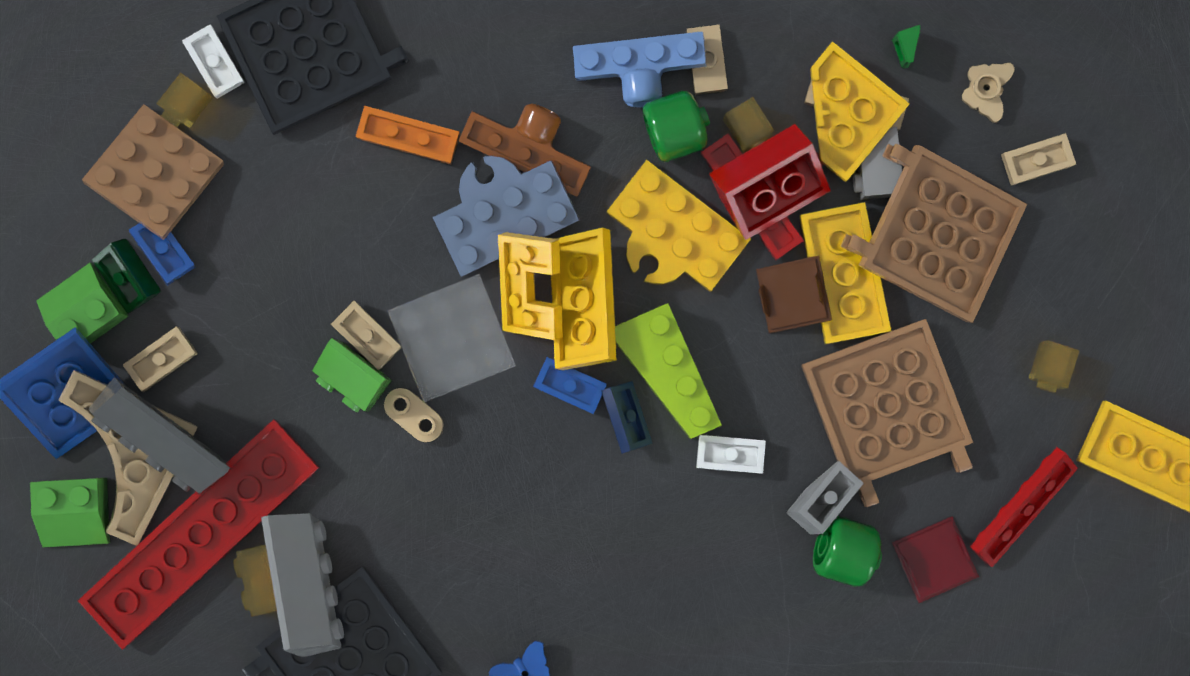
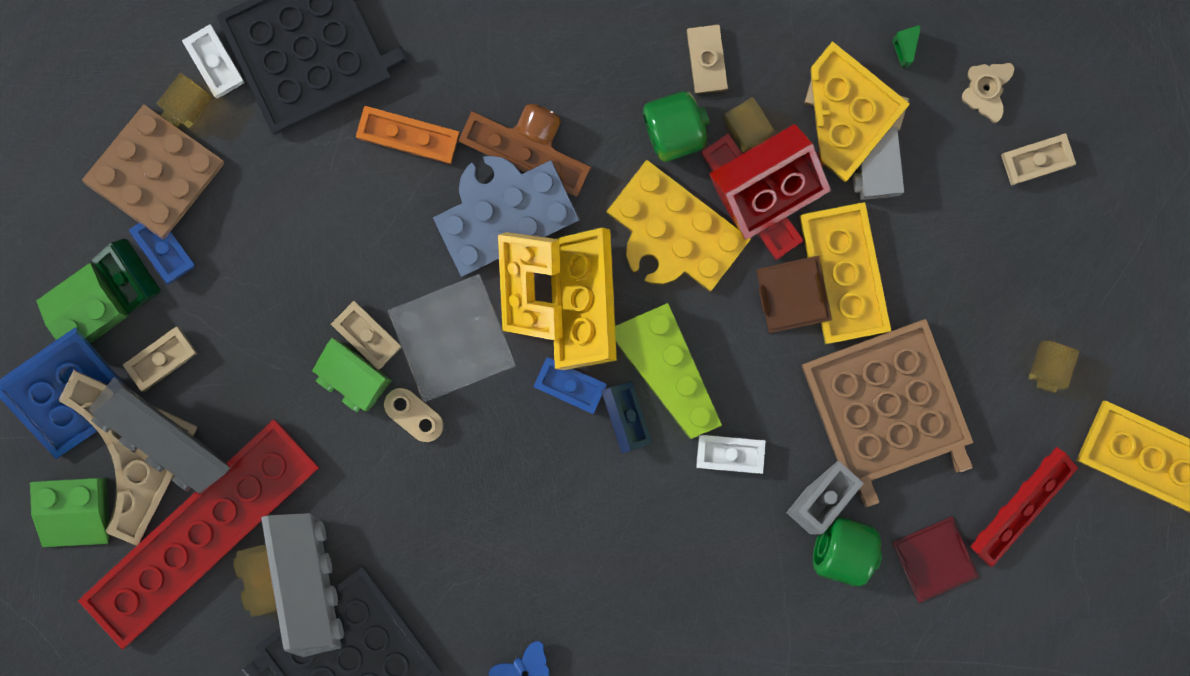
(640, 62): medium blue plate -> none
(940, 232): medium nougat plate -> none

